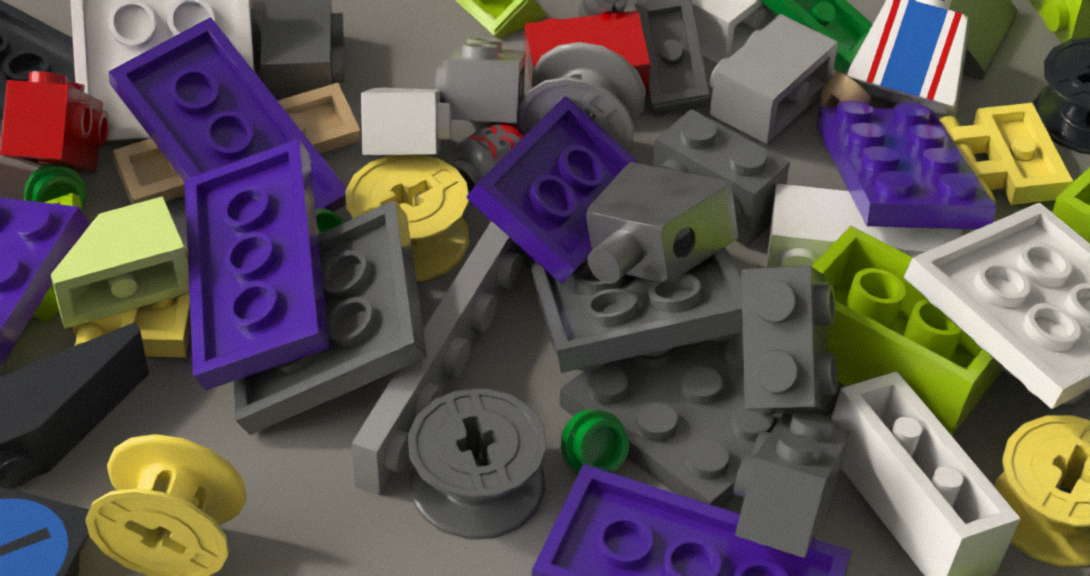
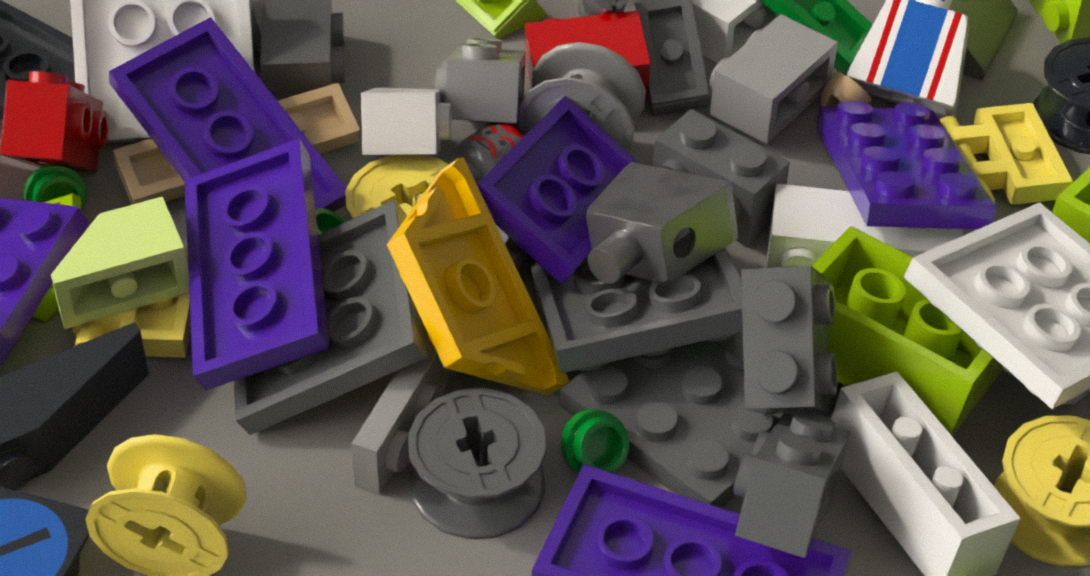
(471, 288): none -> yellow wing

